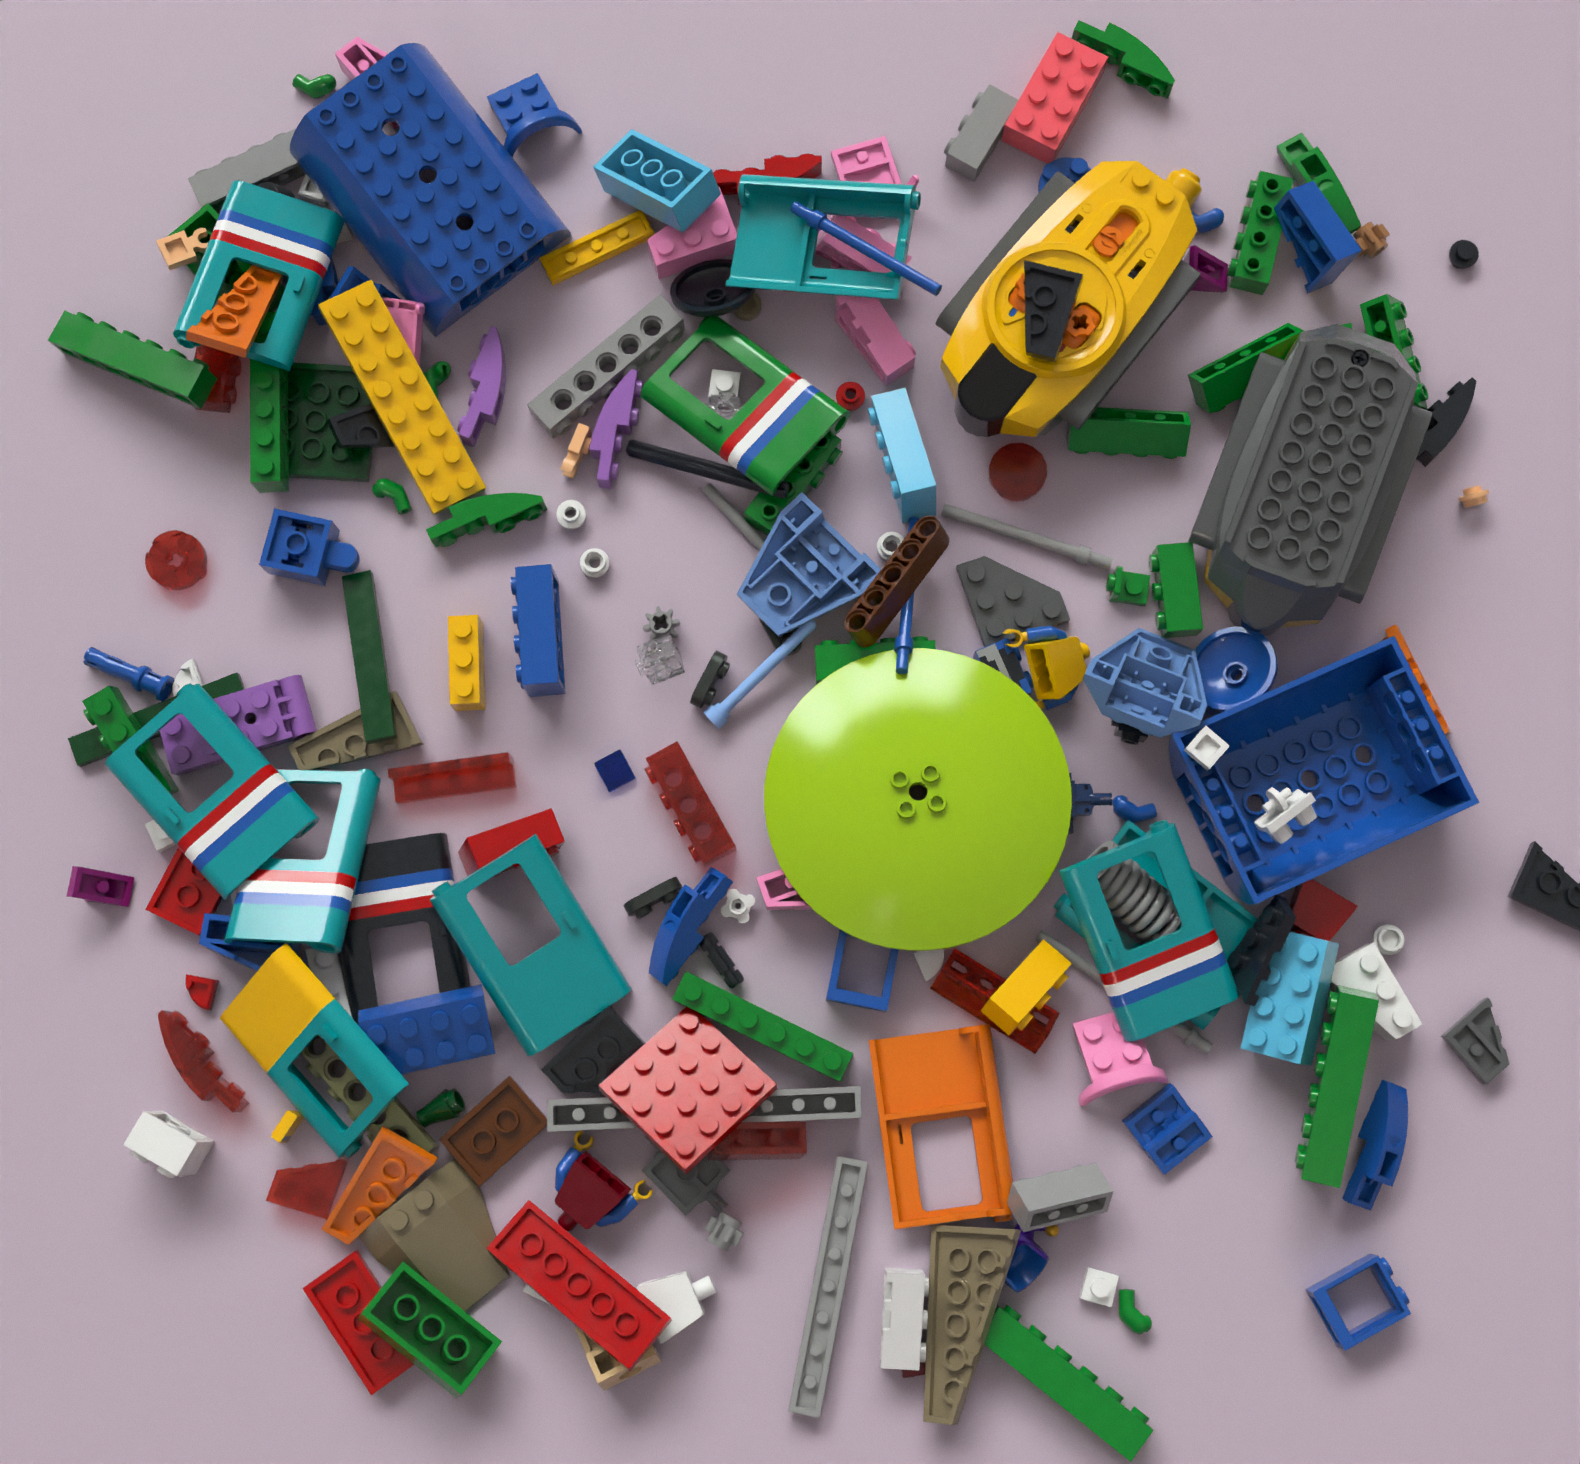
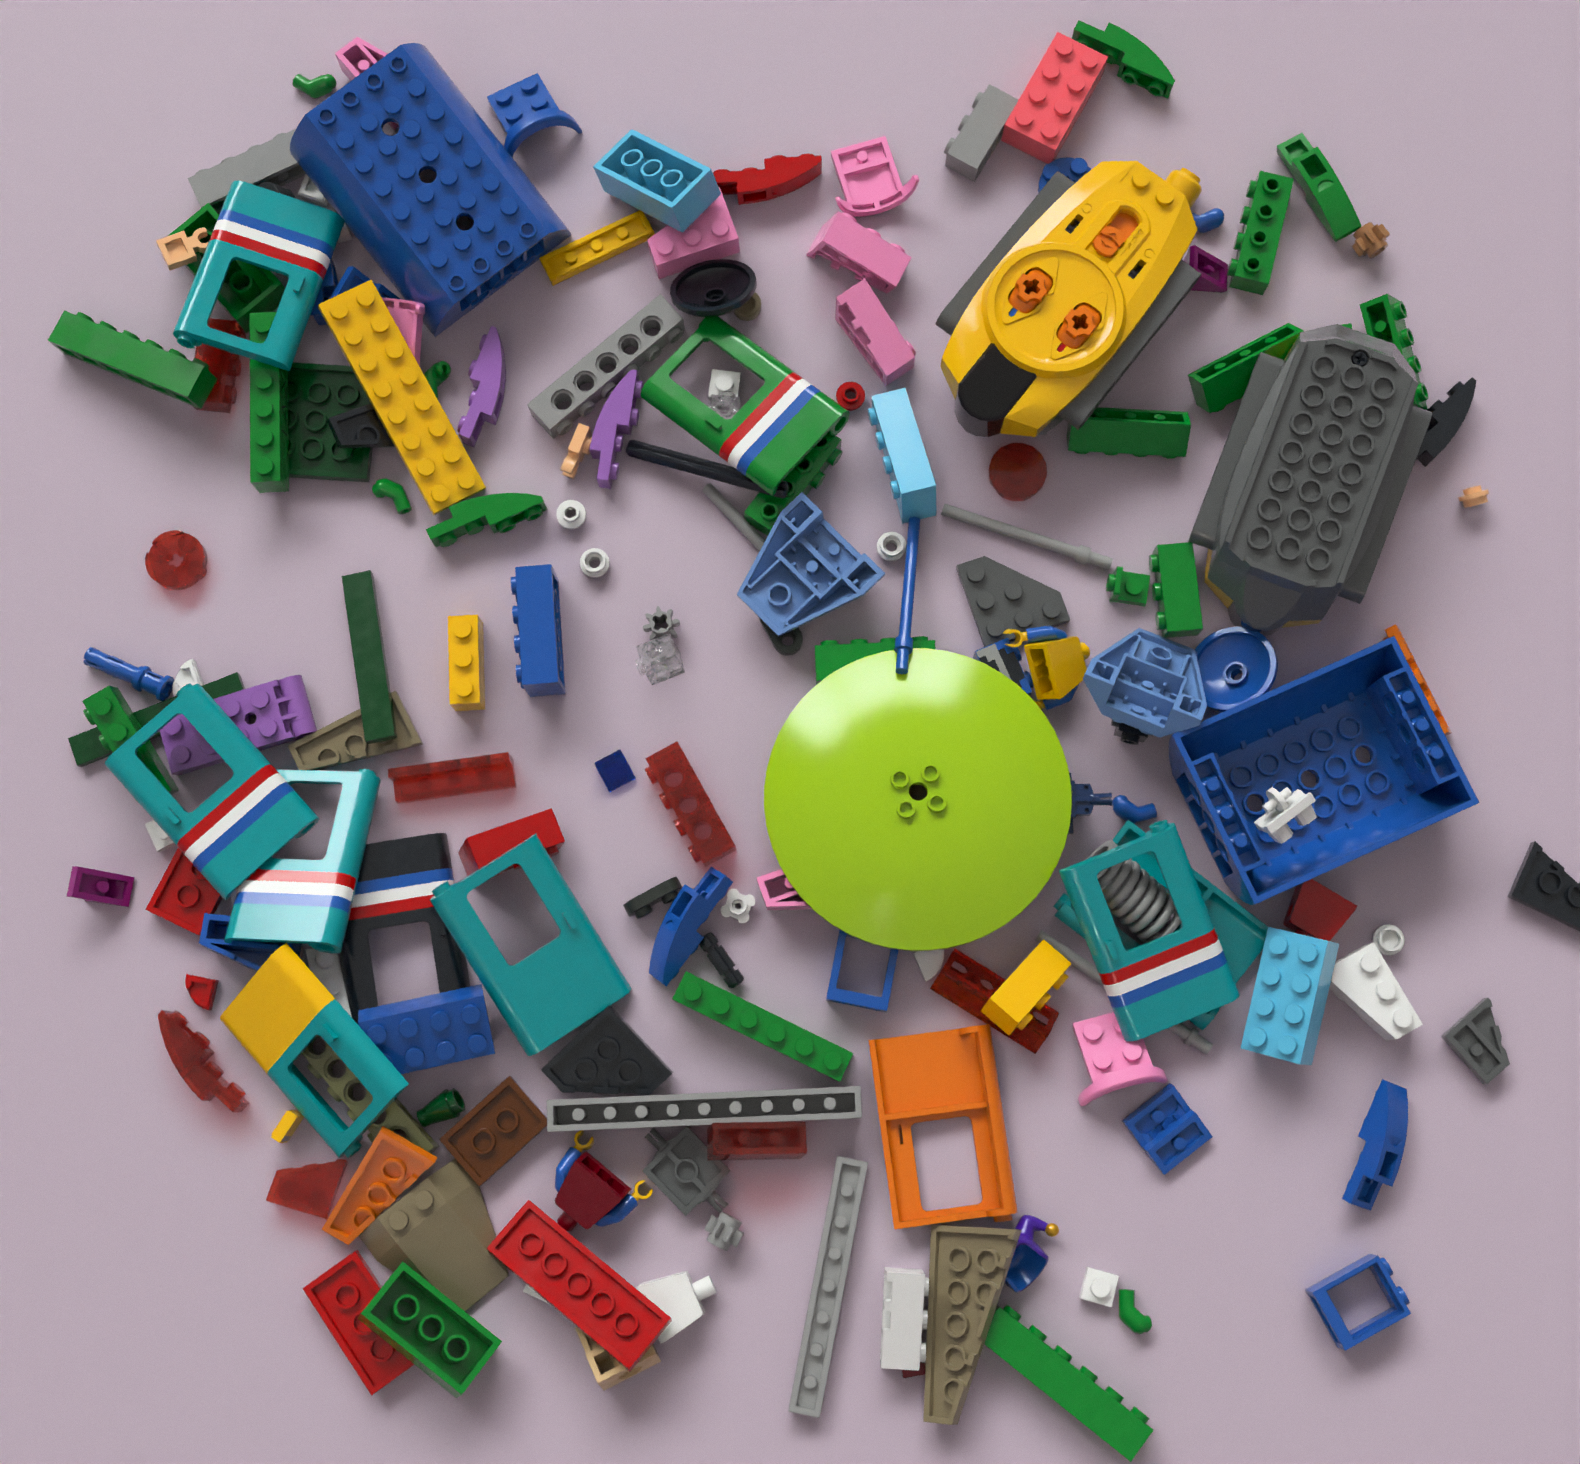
(168, 1143): white brick -> none
(239, 314): orange wing -> none
(303, 552): blue brick -> none
(687, 1088): plate -> none
(704, 691): pearl dark grey plate -> none
(720, 712): light blue piece -> none
(779, 248): teal piece -> none
(819, 222): blue bar -> none
(896, 581): reddish brown beam -> none
(1048, 308): black wing -> none
(1059, 1197): light grey brick -> none
(1206, 748): white plate -> none
(1253, 954): black wing -> none
(1317, 235): blue wedge -> none
(1338, 1085): green brick -> none
(1463, 254): black plate -> none

